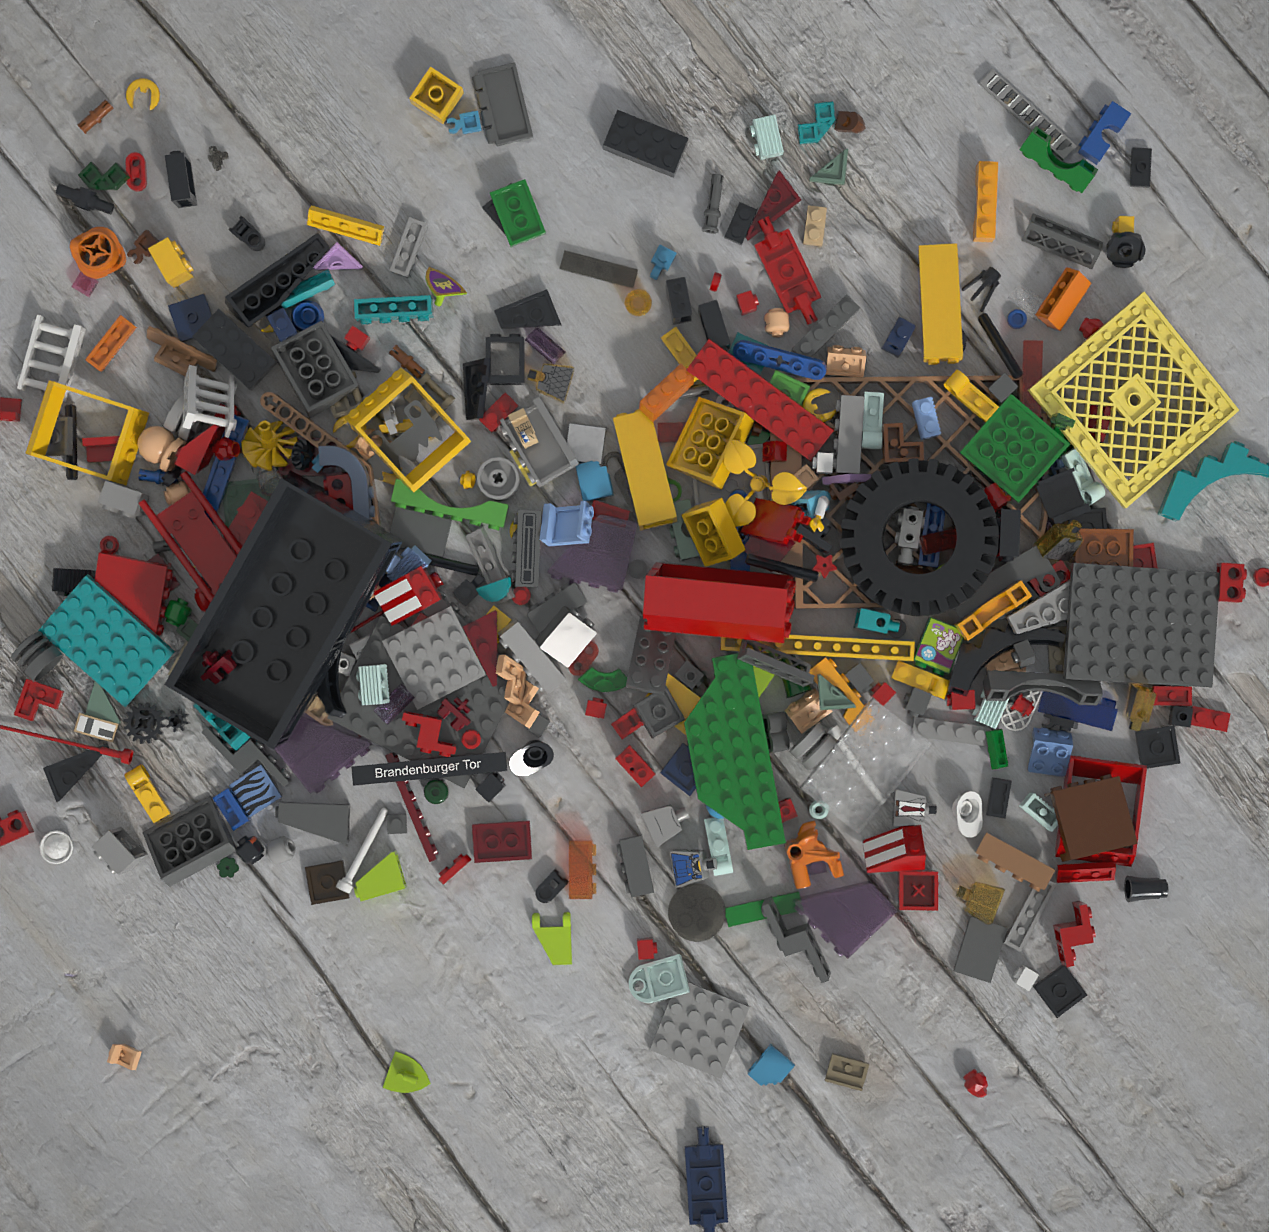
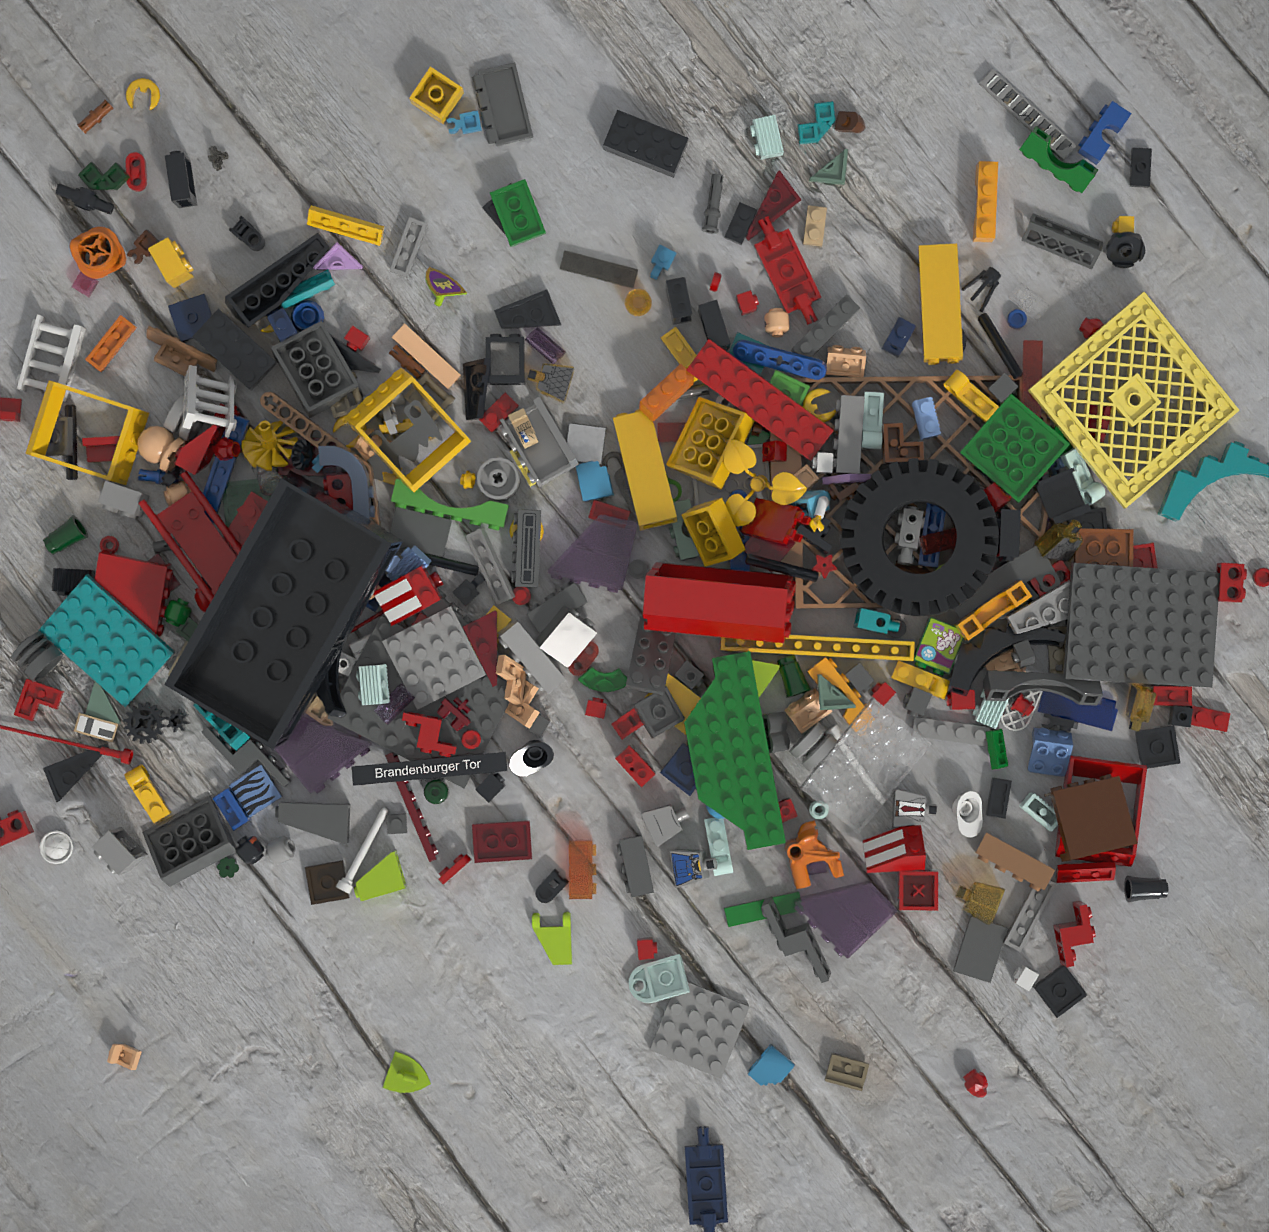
(65, 535): none -> dark green plant
(213, 672): dark red hips -> none
(393, 309): teal brick -> none
(426, 356): none -> light nougat tile
(495, 591): teal tile -> none
(566, 524): light blue panel -> none
(697, 912): clear smoke tile -> none
(773, 665): dark grey fence -> none
(1062, 422): clear green plate -> none
(1063, 298): orange brick -> none

